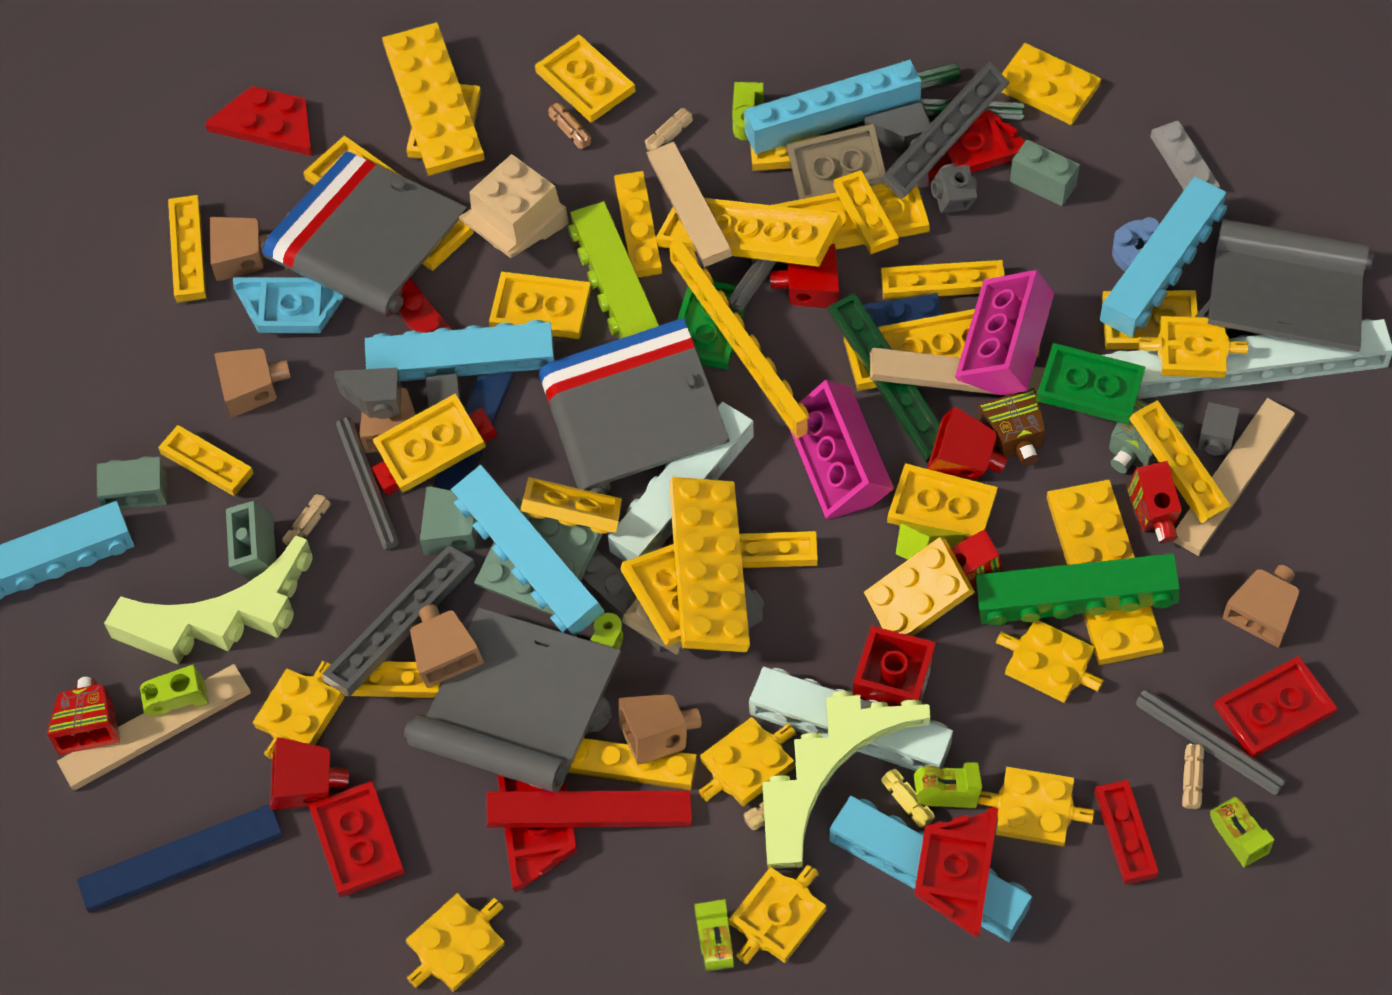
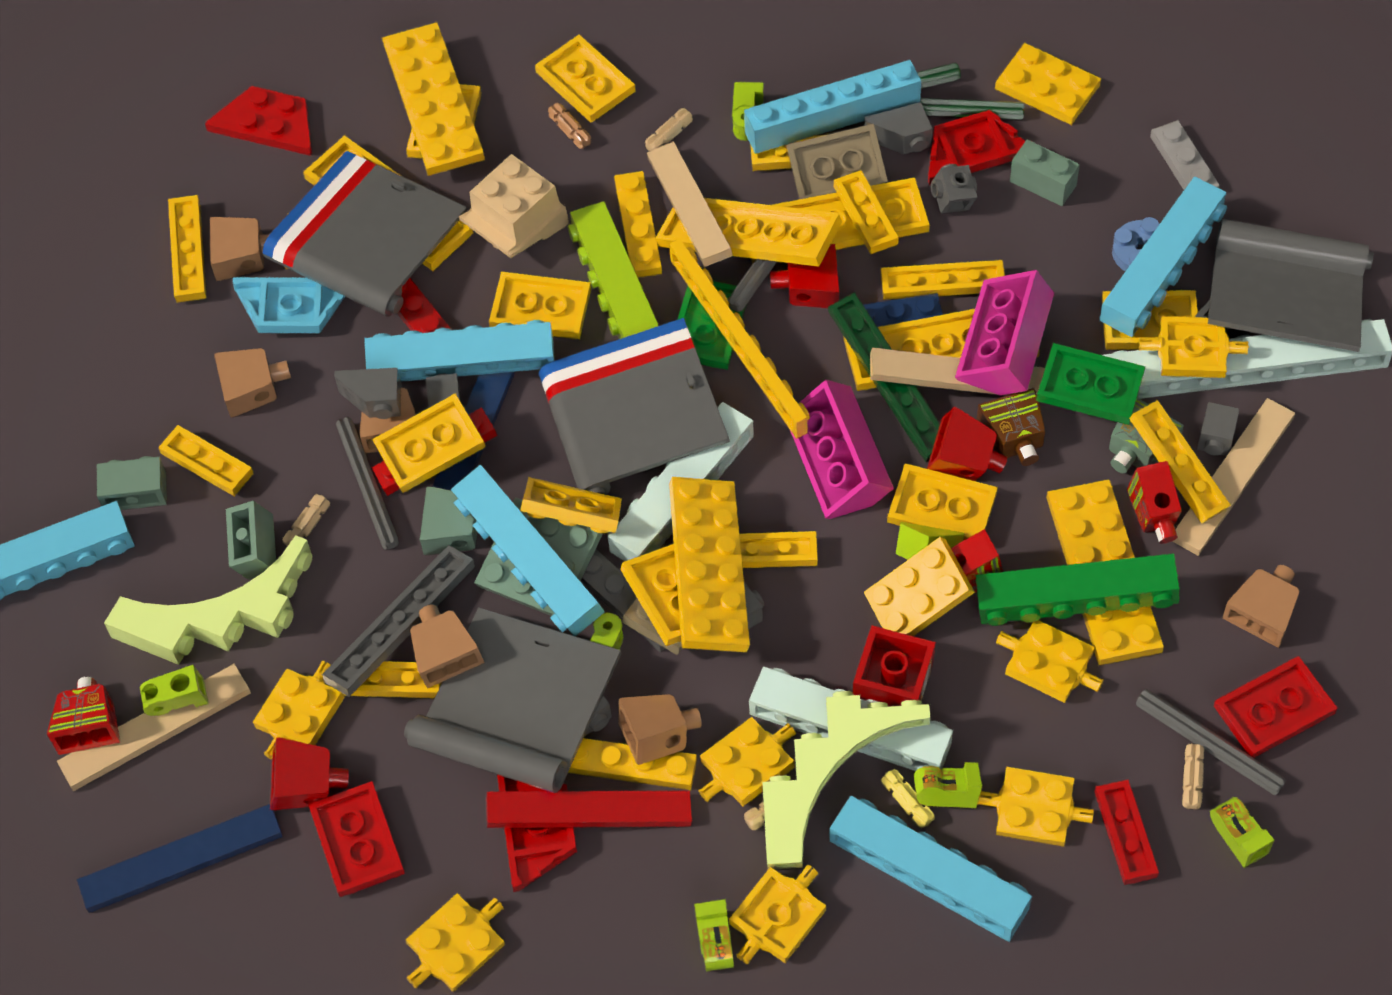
(945, 130): dark grey tile -> none
(957, 867): red wing -> none

